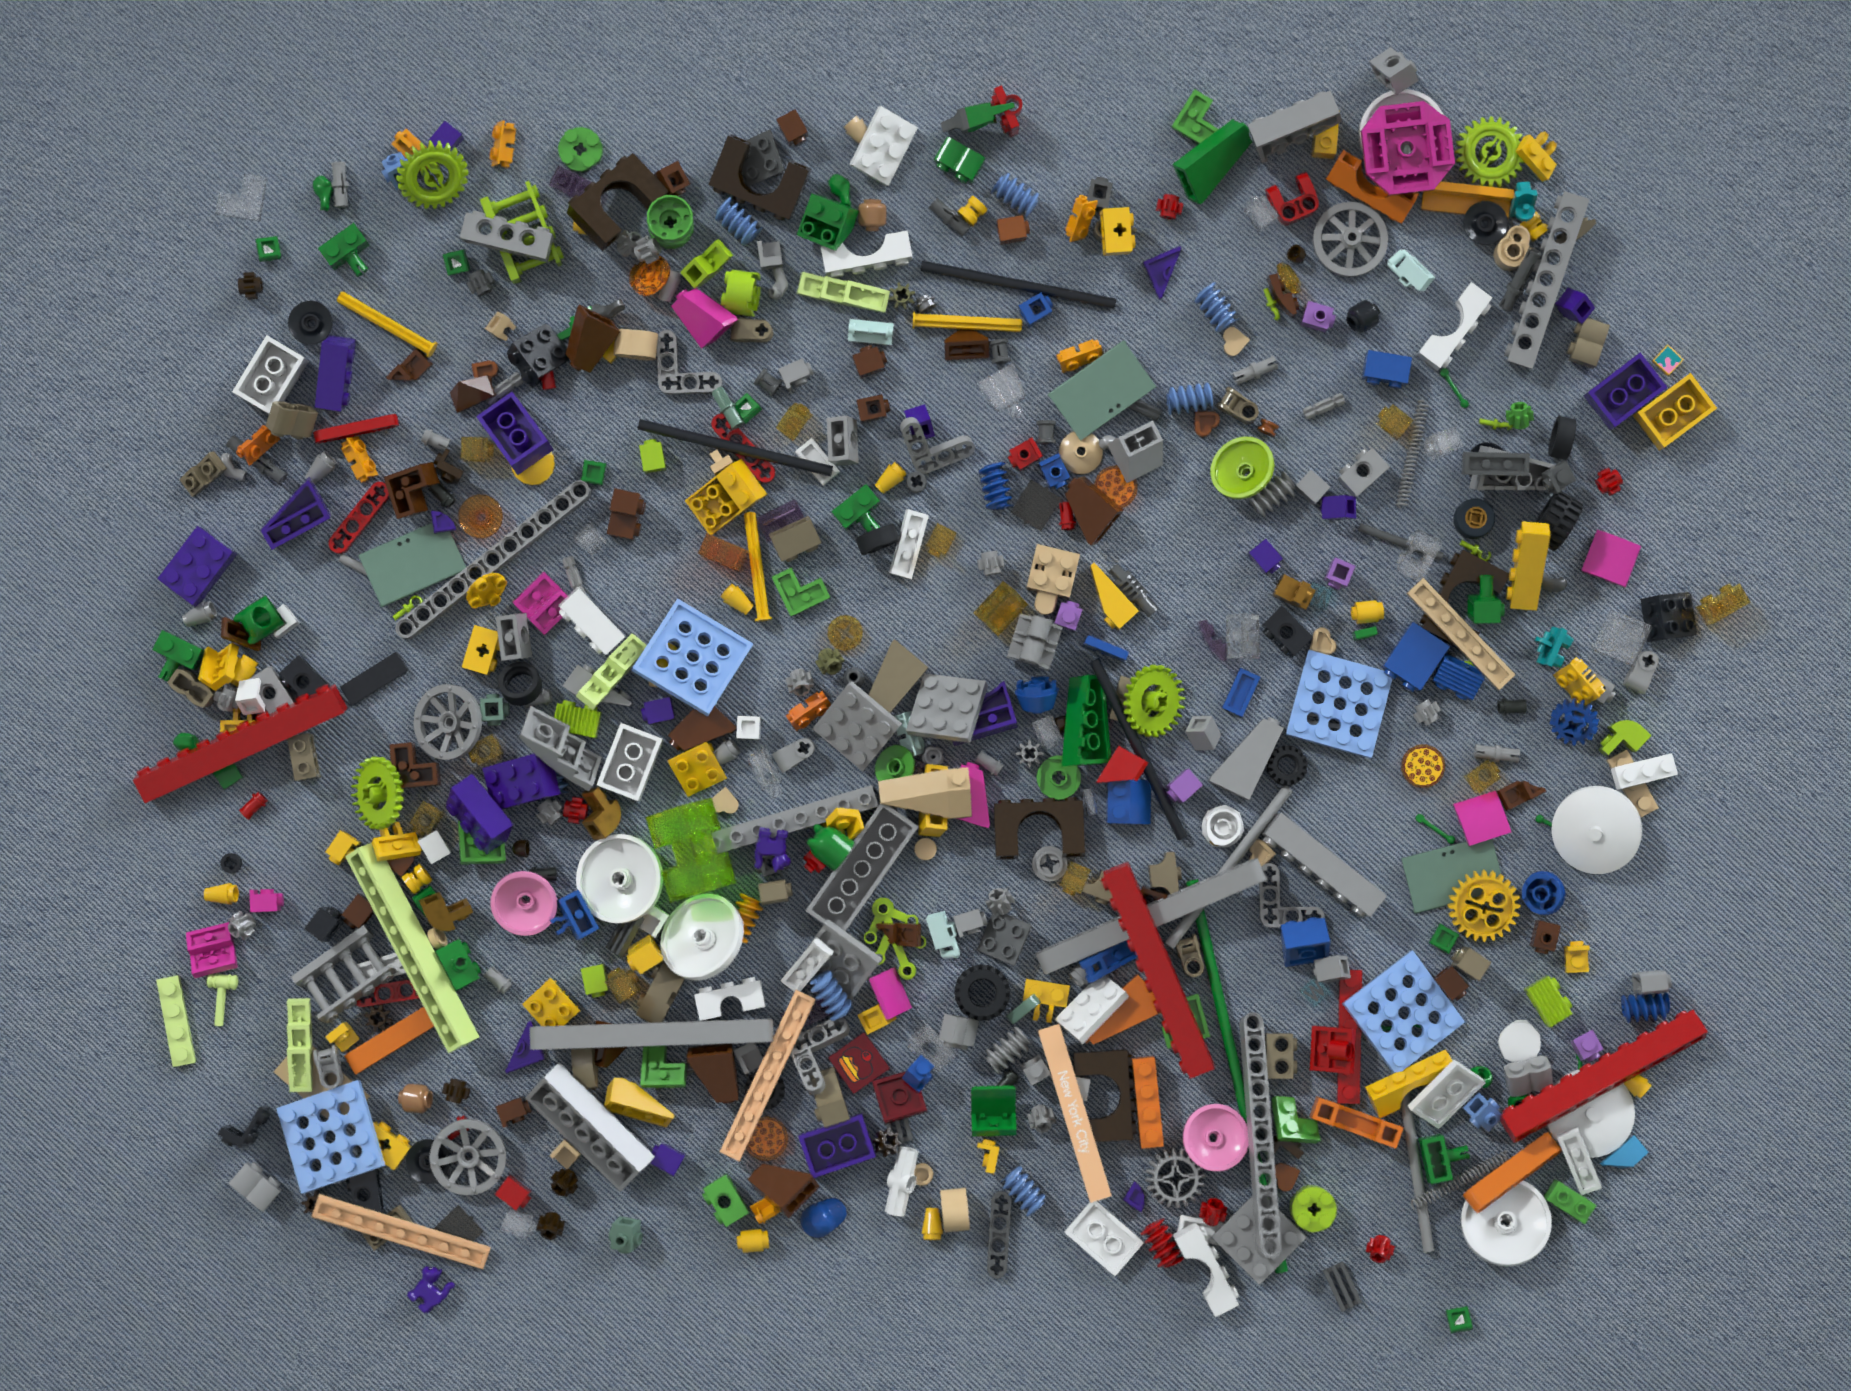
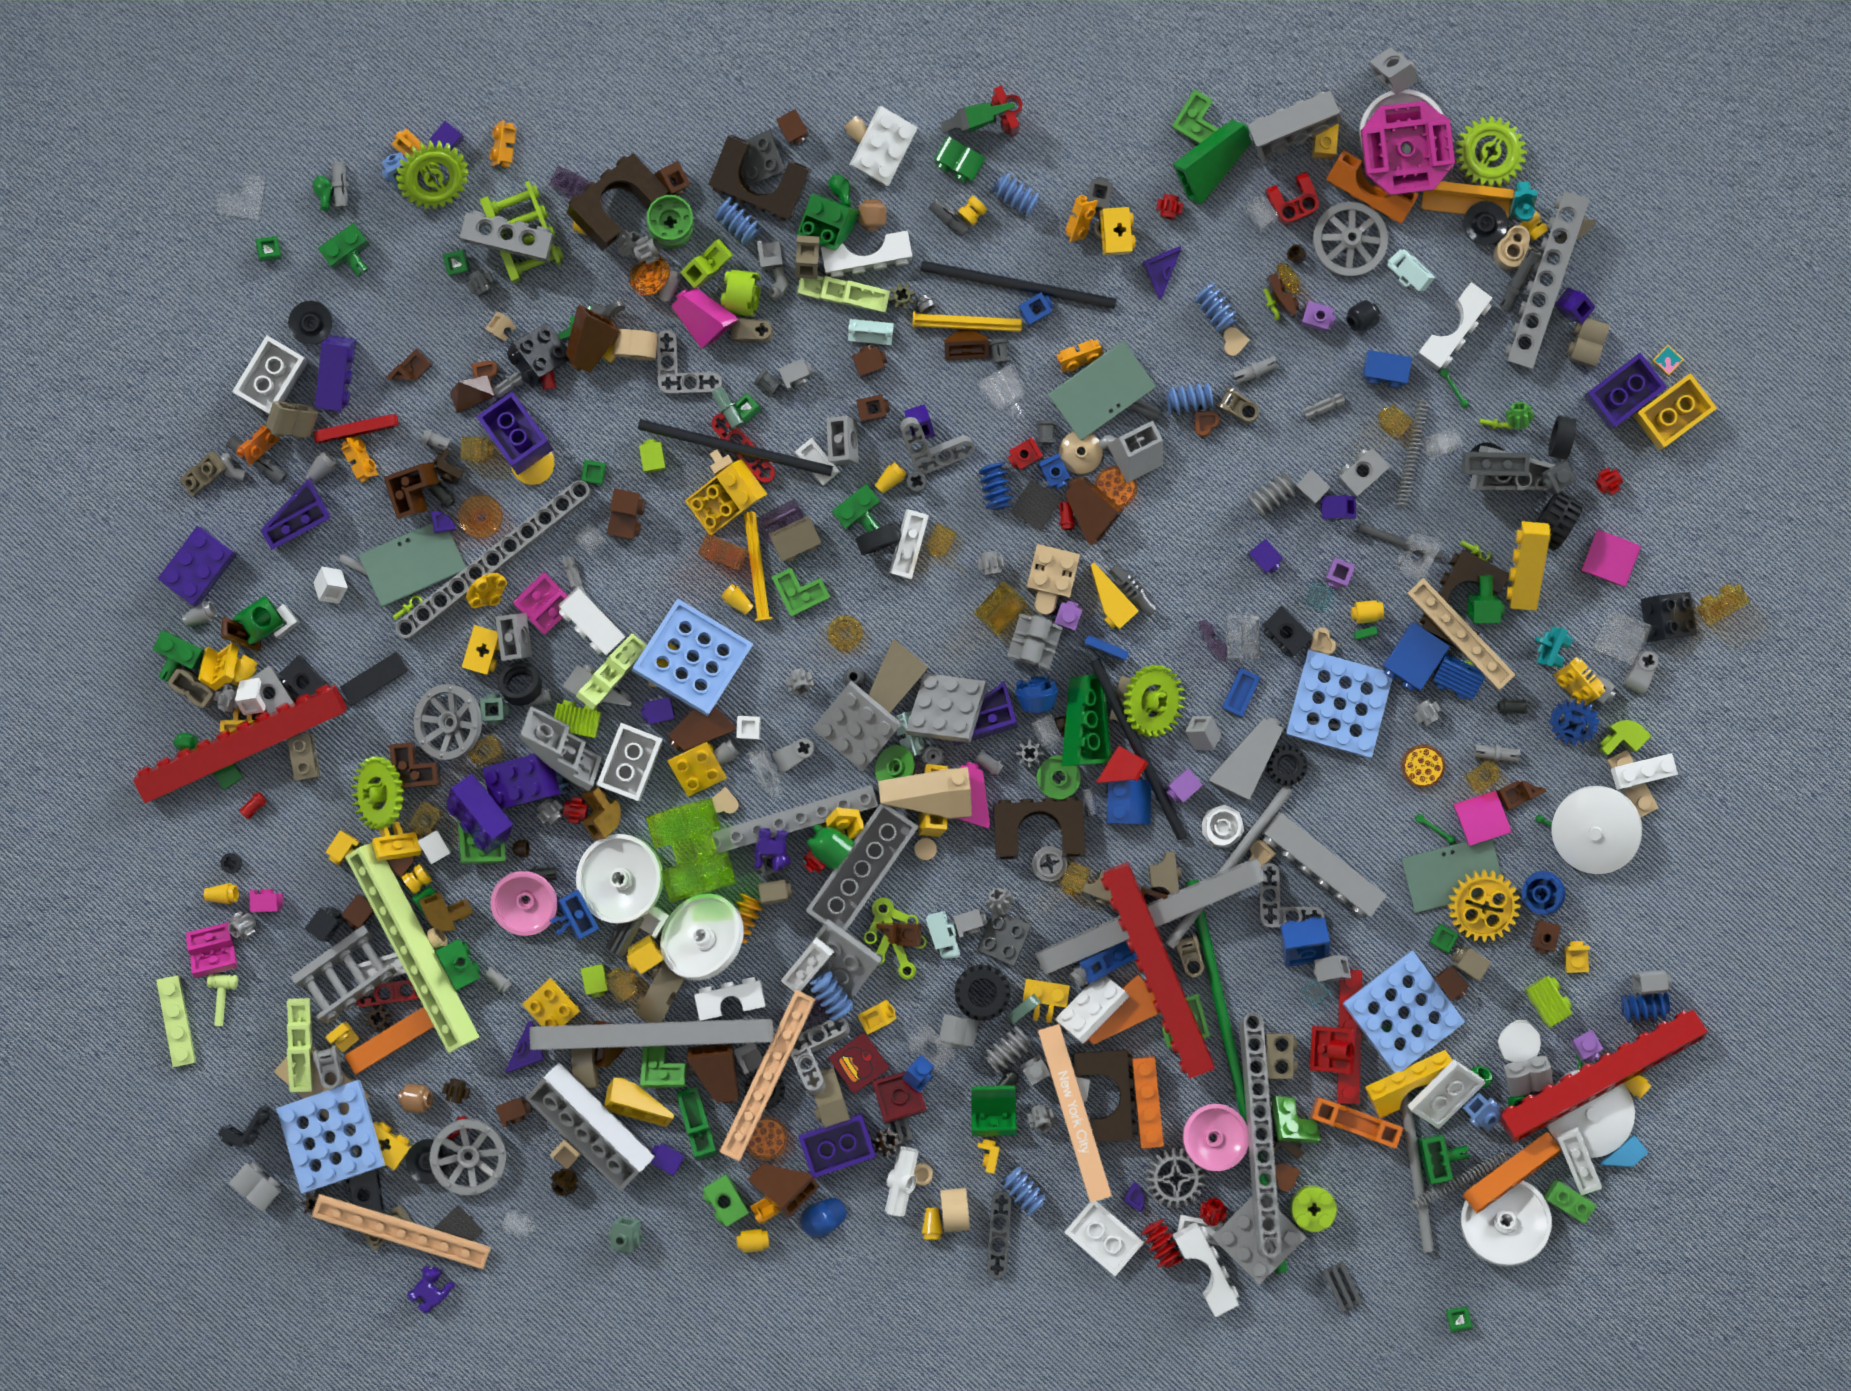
(250, 285): dark brown gear -> none
(330, 585): none -> white panel
(363, 520): red beam -> none
(387, 324): yellow axle -> none
(514, 1193): red brick -> none
(550, 1225): dark brown gear -> none
(587, 159): bright green plate -> none
(696, 1123): none -> green slope
(794, 420): clear yellow bracket -> none
(801, 717): orange hinge -> none
(807, 257): none -> dark tan brick
(829, 661): olive gear -> none
(890, 993): dark pink slope -> none
(1012, 229): dark orange brick -> none
(1237, 459): lime dish -> none
(1267, 427): dark orange bush -> none
(1294, 592): pearl gold brick -> none
(1380, 1249): red gear -> none
(1468, 524): black wheel -> none
(1536, 156): yellow hinge -> none
(1553, 584): dark grey arm -> none

